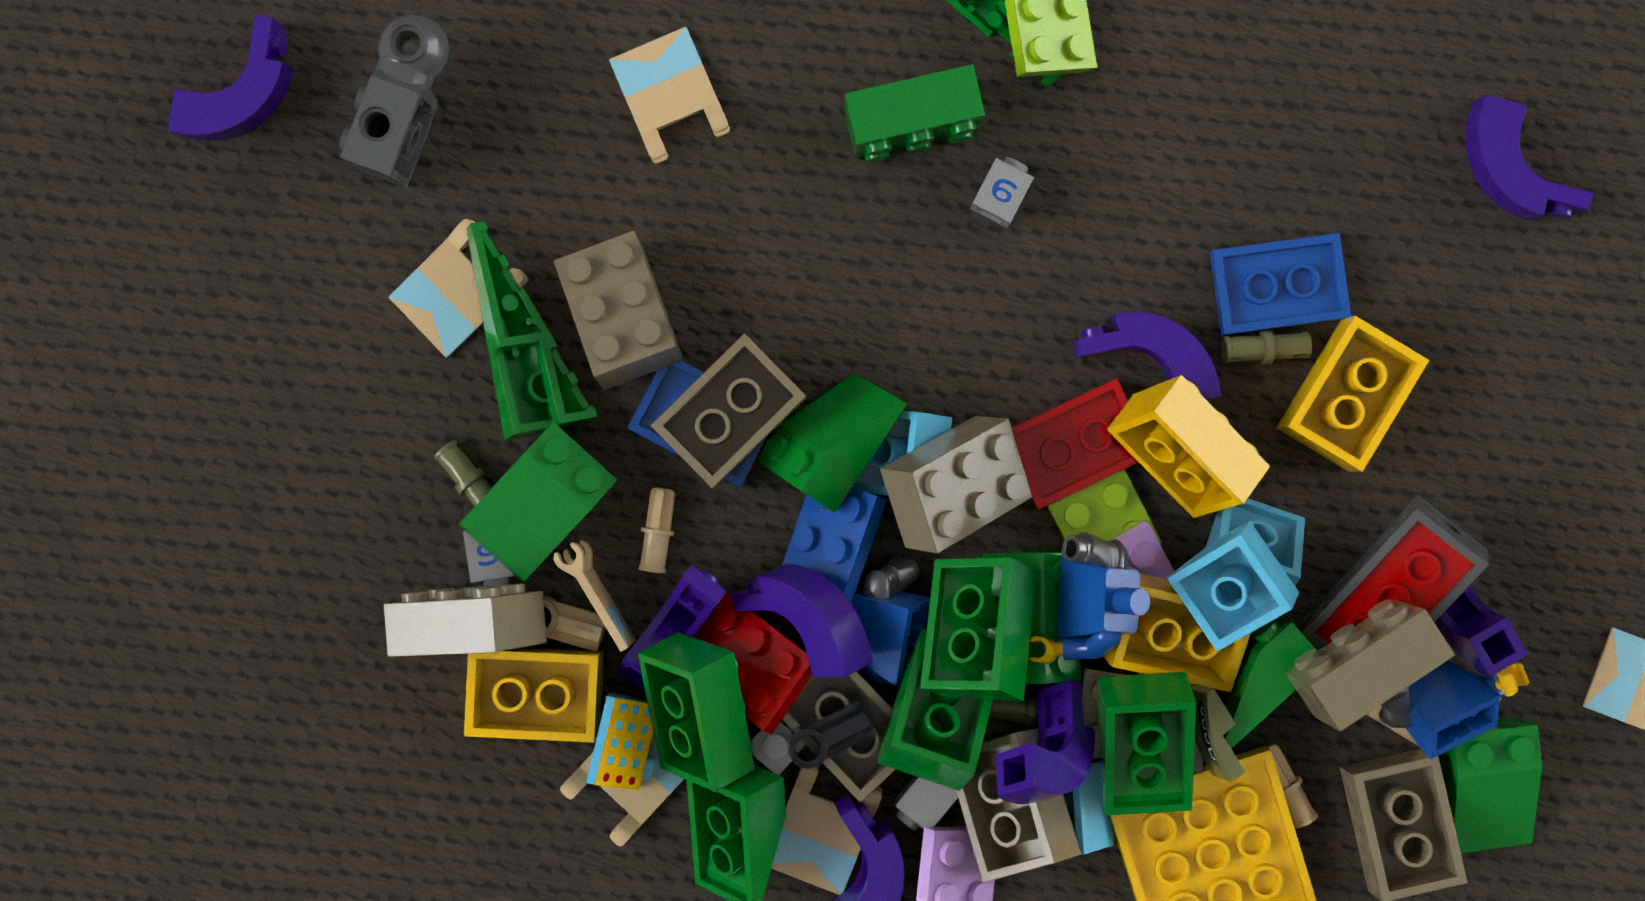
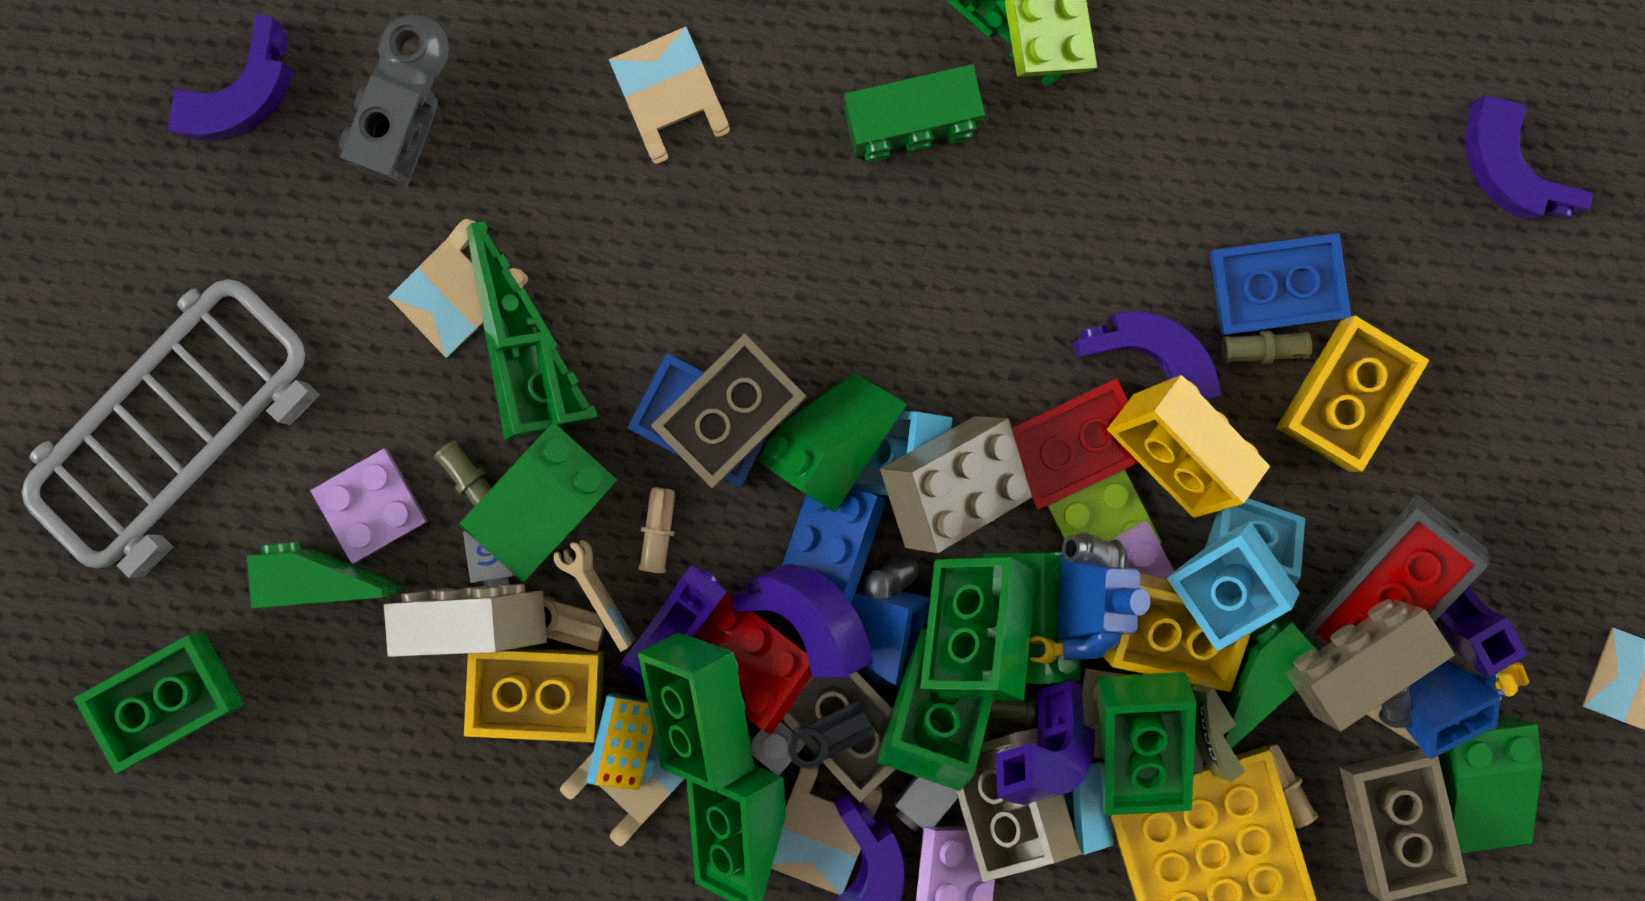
(146, 551): none -> light grey bar
(159, 701): none -> green brick
(307, 576): none -> green slope
(369, 506): none -> lavender plate
(618, 310): dark tan brick -> none
(1002, 191): light grey brick -> none

